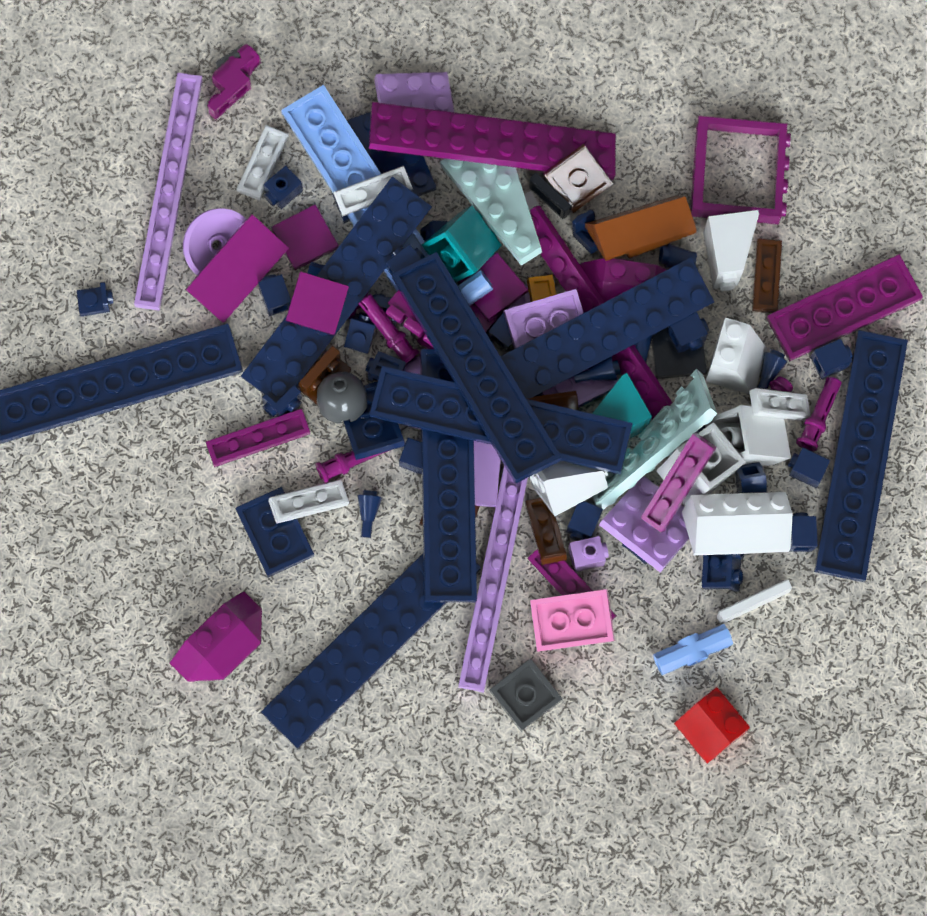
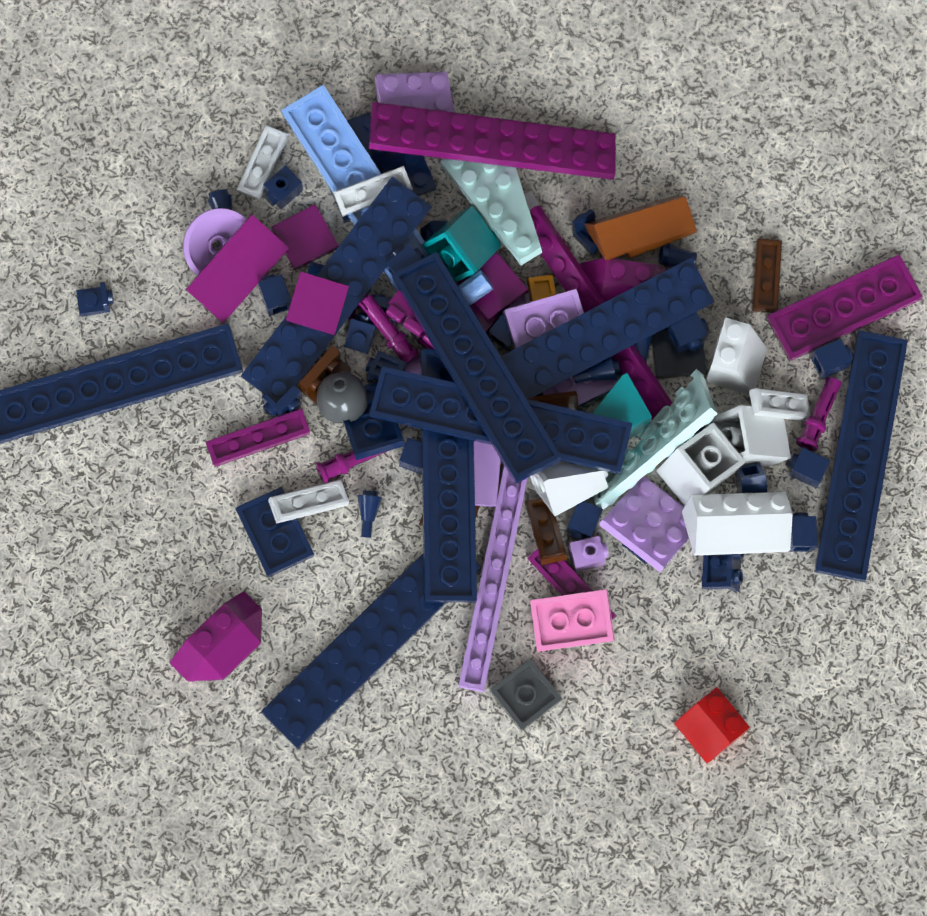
(168, 192): lavender plate -> none
(220, 199): none -> dark blue cone
(232, 78): magenta plate -> none
(549, 196): black tile -> none
(578, 178): tile -> none
(678, 482): magenta plate -> none
(692, 649): light blue piece -> none
(728, 245): white slope -> none
(754, 601): white tile -> none
(766, 215): magenta window -> none
(772, 365): dark blue cone -> none
(781, 384): magenta plate -> none

